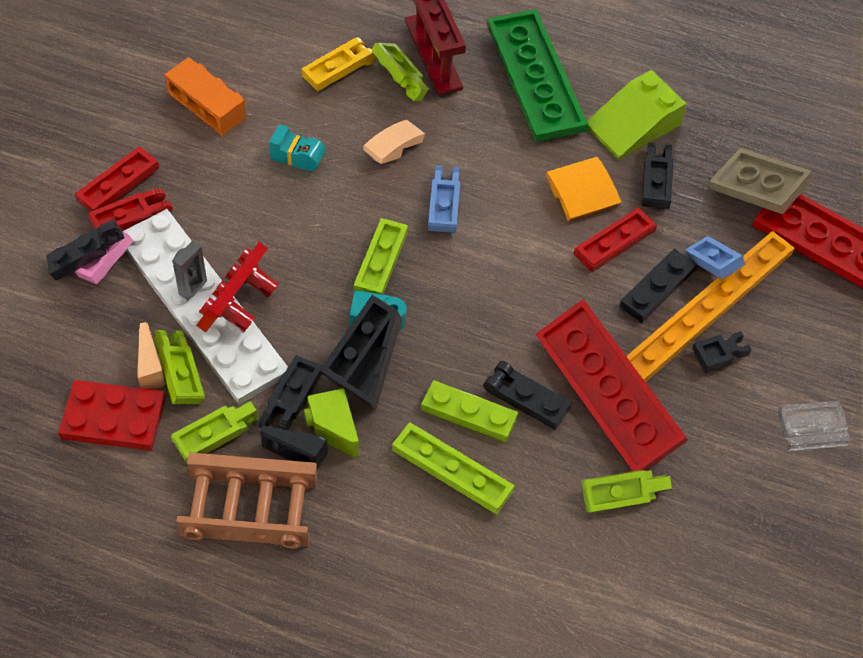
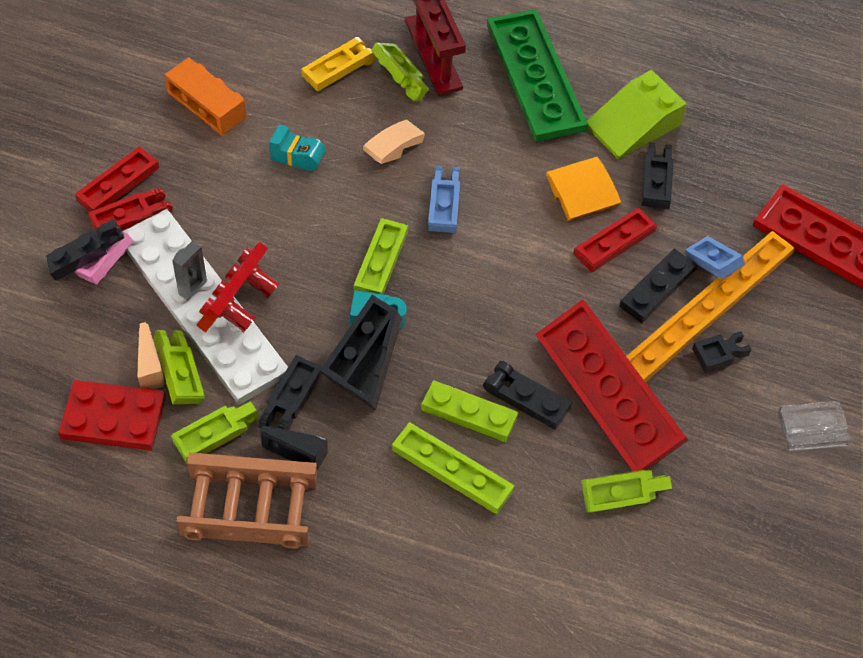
(332, 420): lime slope -> none
(761, 180): dark tan plate -> none

